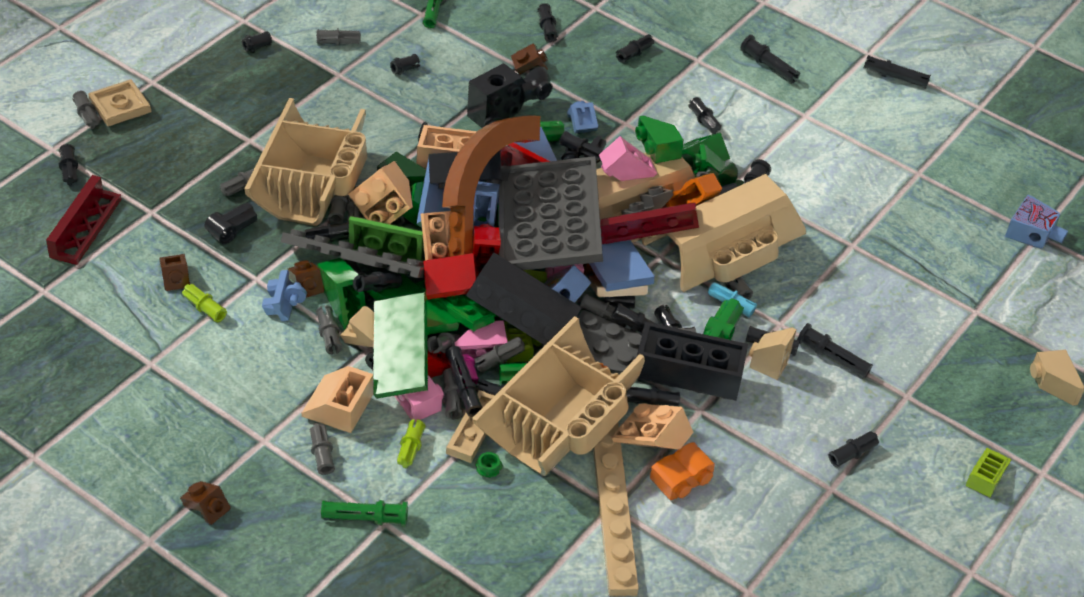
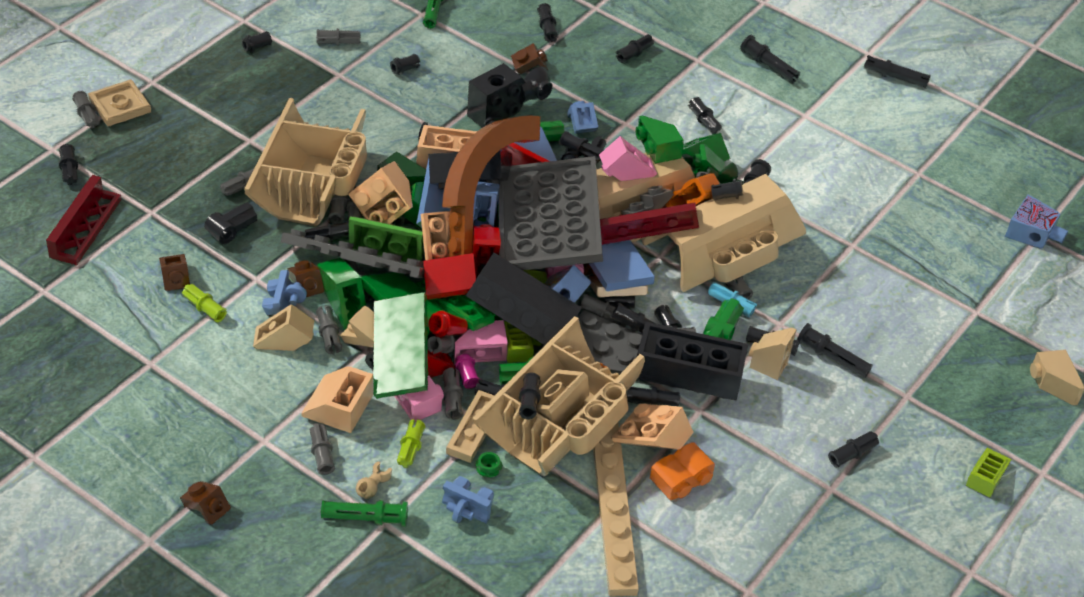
(284, 330): none -> tan slope
(367, 486): none -> tan arm
(377, 281): black pin -> none
(446, 324): none -> red cone
(466, 503): none -> medium blue hips
(471, 402): black pin -> none
(500, 354): dark grey axle -> none
(529, 396): none -> black pin
(563, 395): none -> tan slope
(727, 190): none -> black pin

